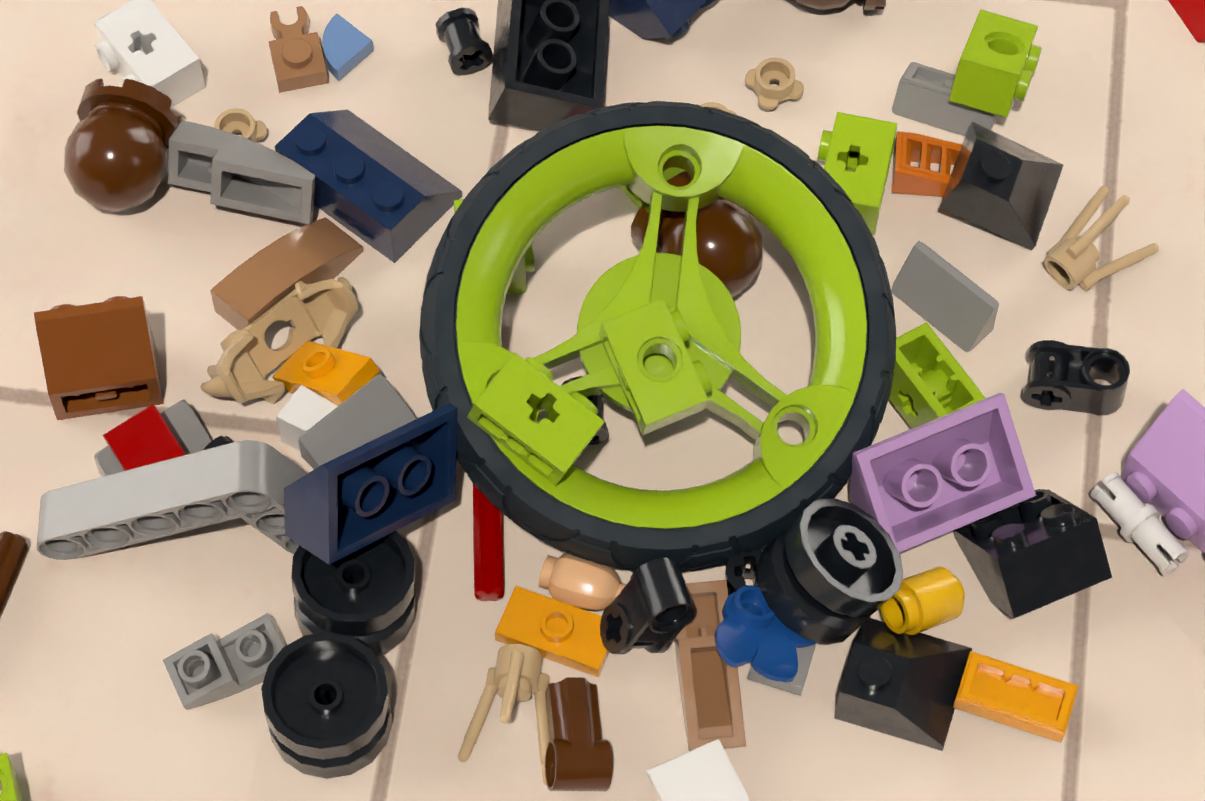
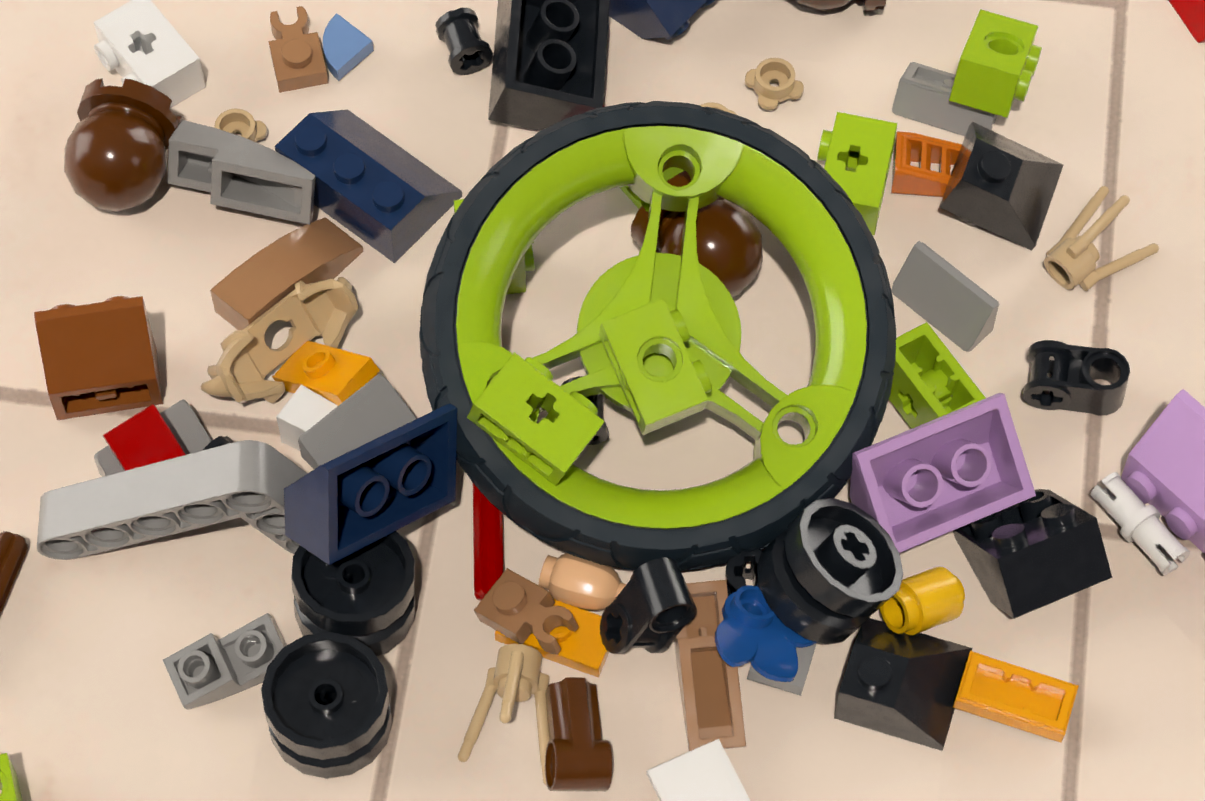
(521, 608): none -> medium nougat plate

